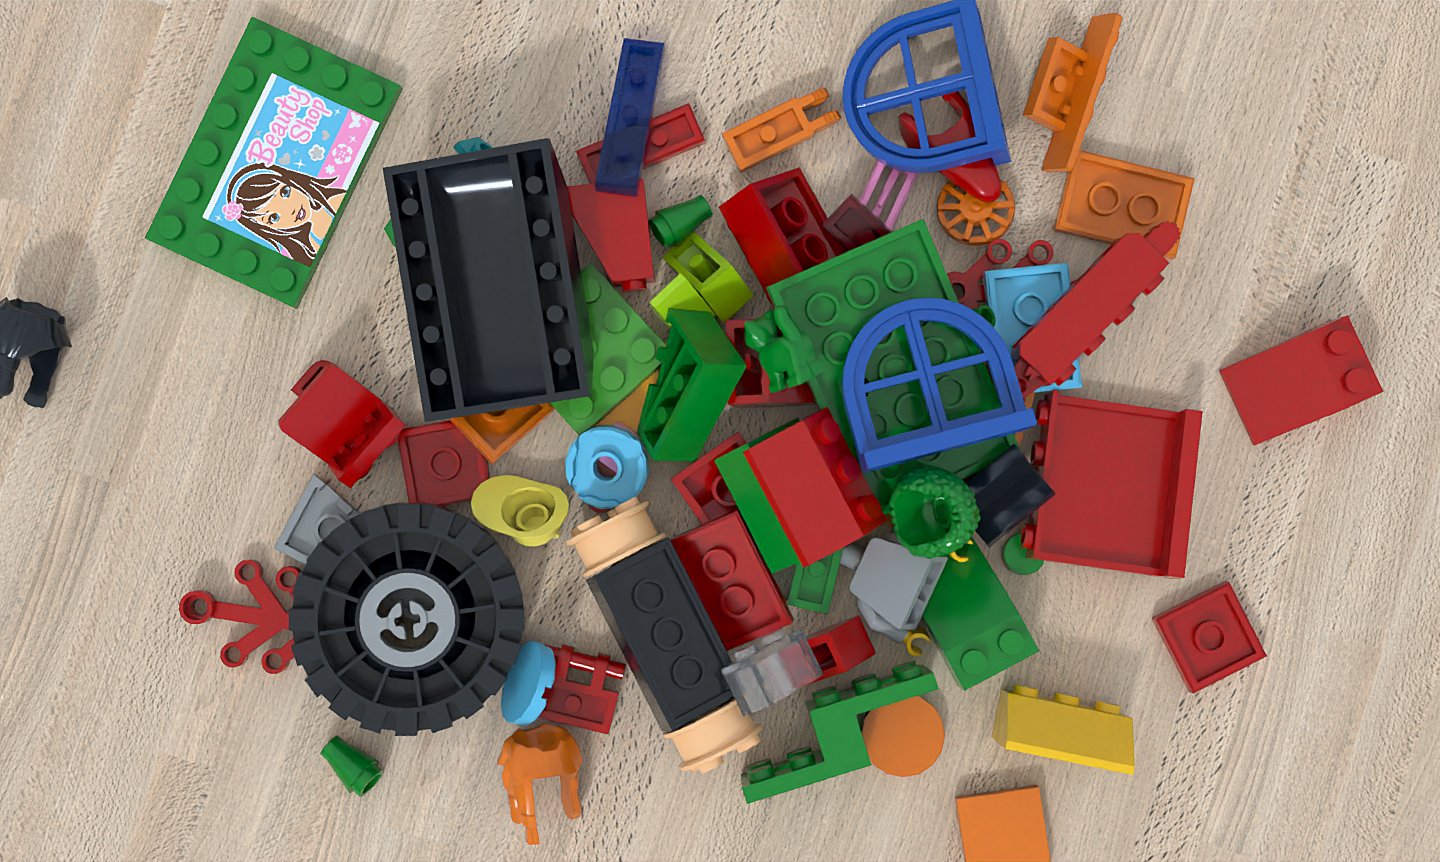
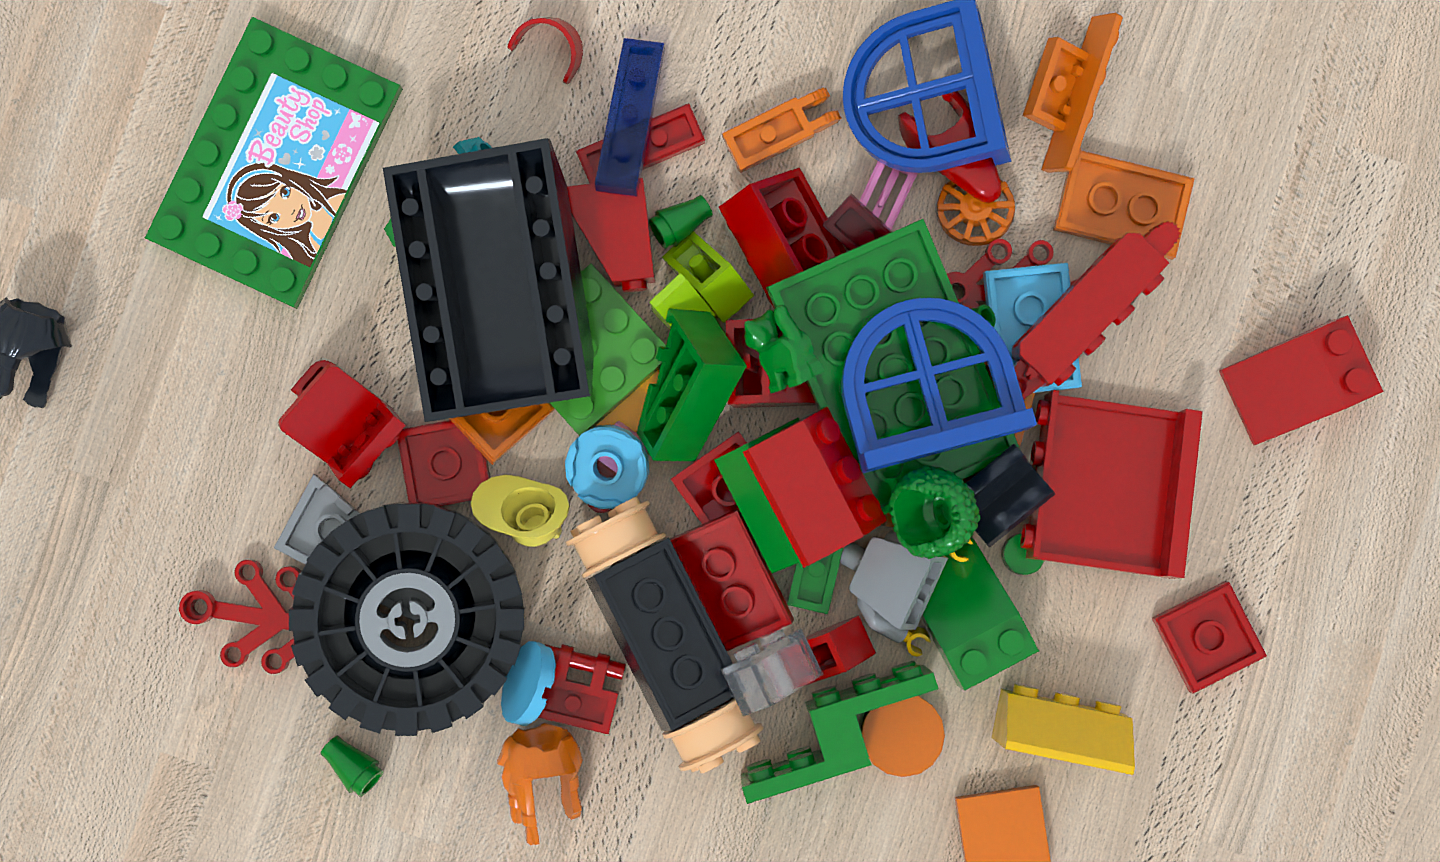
(569, 32): none -> red helmet

